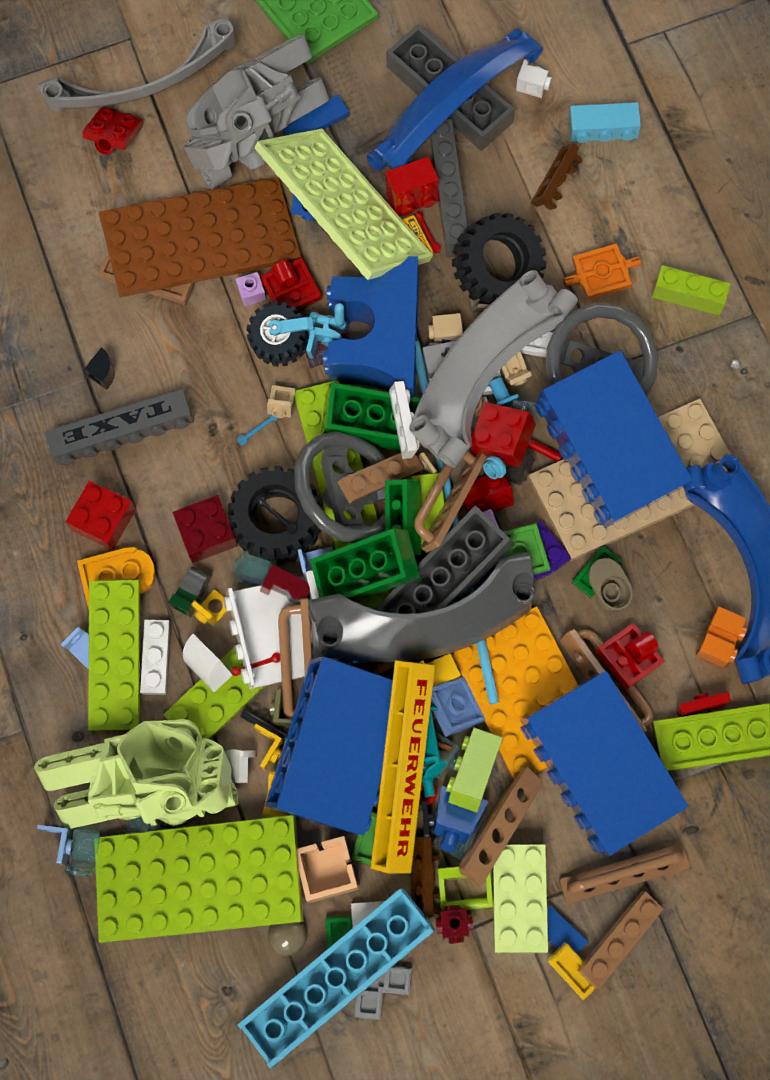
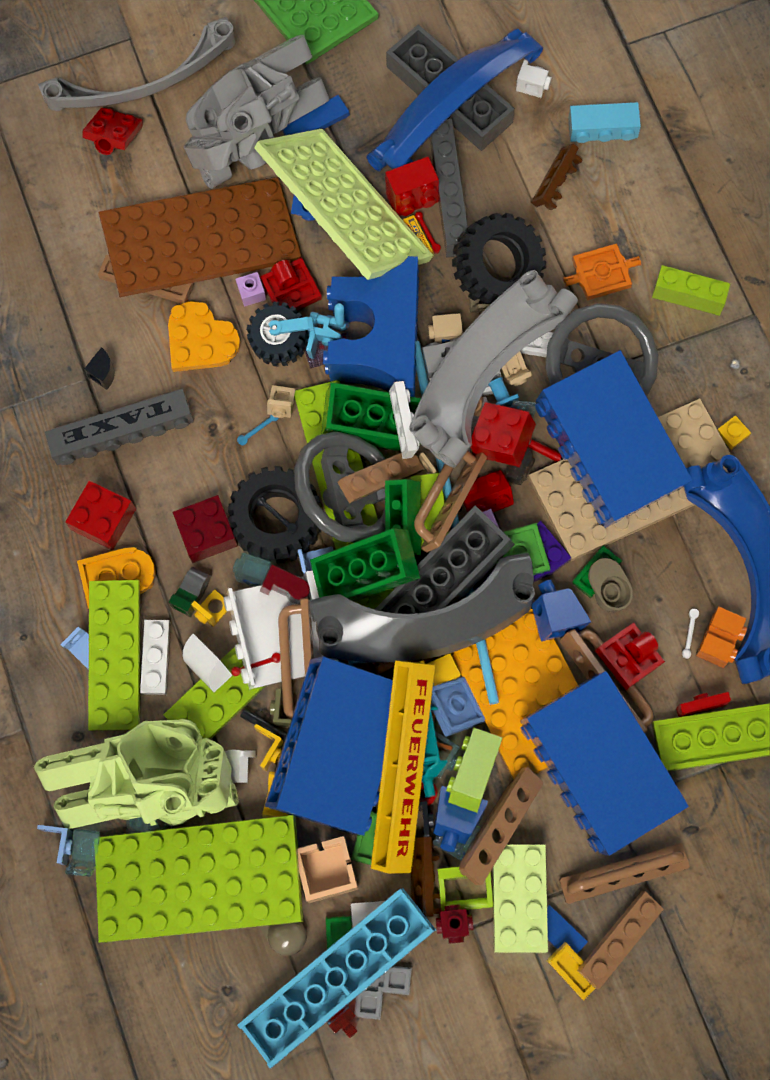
(198, 339): none -> light orange plate
(342, 1021): none -> clear red tile
(494, 467): medium azure plate -> none
(558, 612): none -> blue torso
(693, 614): none -> white hinge
(733, 432): none -> yellow plate

